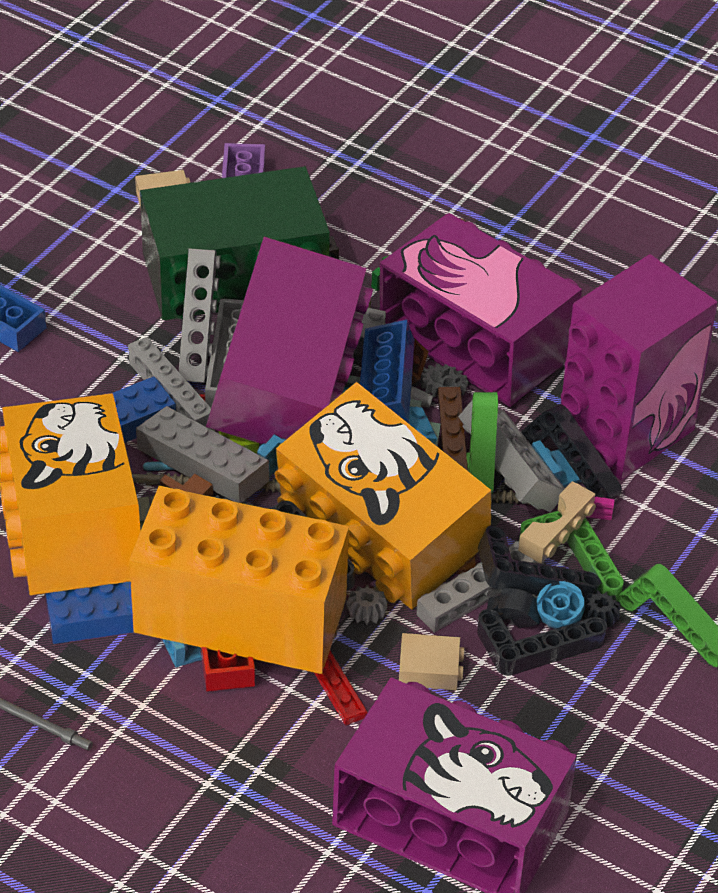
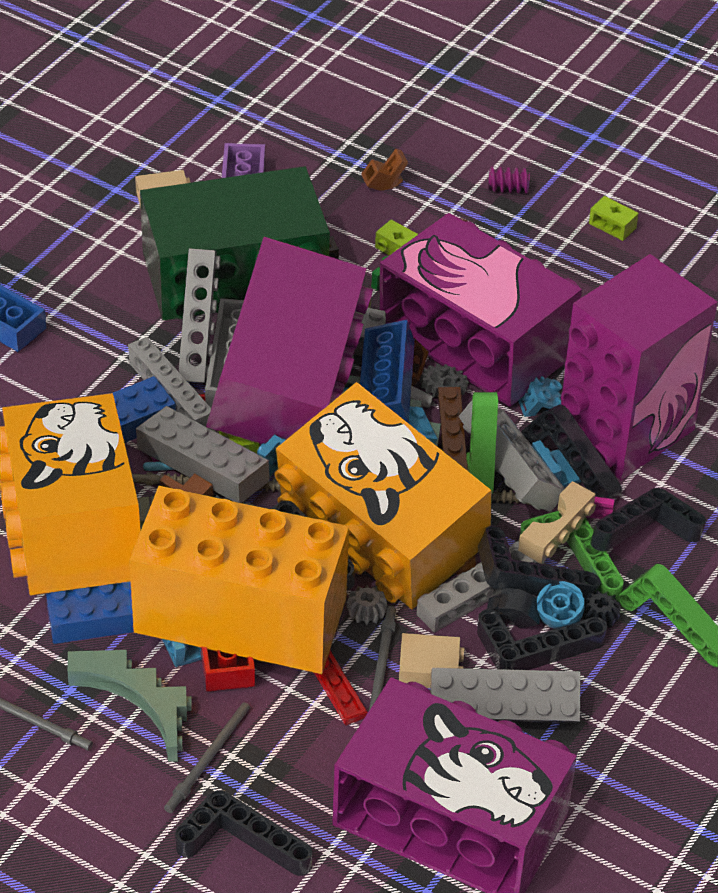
(114, 673): none -> sand green arch
(182, 790): none -> dark grey bar
(223, 811): none -> black beam
(385, 175): none -> dark orange brick
(387, 630): none -> dark grey bar
(392, 237): none -> lime brick
(508, 179): none -> magenta piece
(512, 693): none -> light grey brick
(541, 394): none -> dark azure bracket
(613, 218): none -> lime brick
(644, 510): none -> black beam

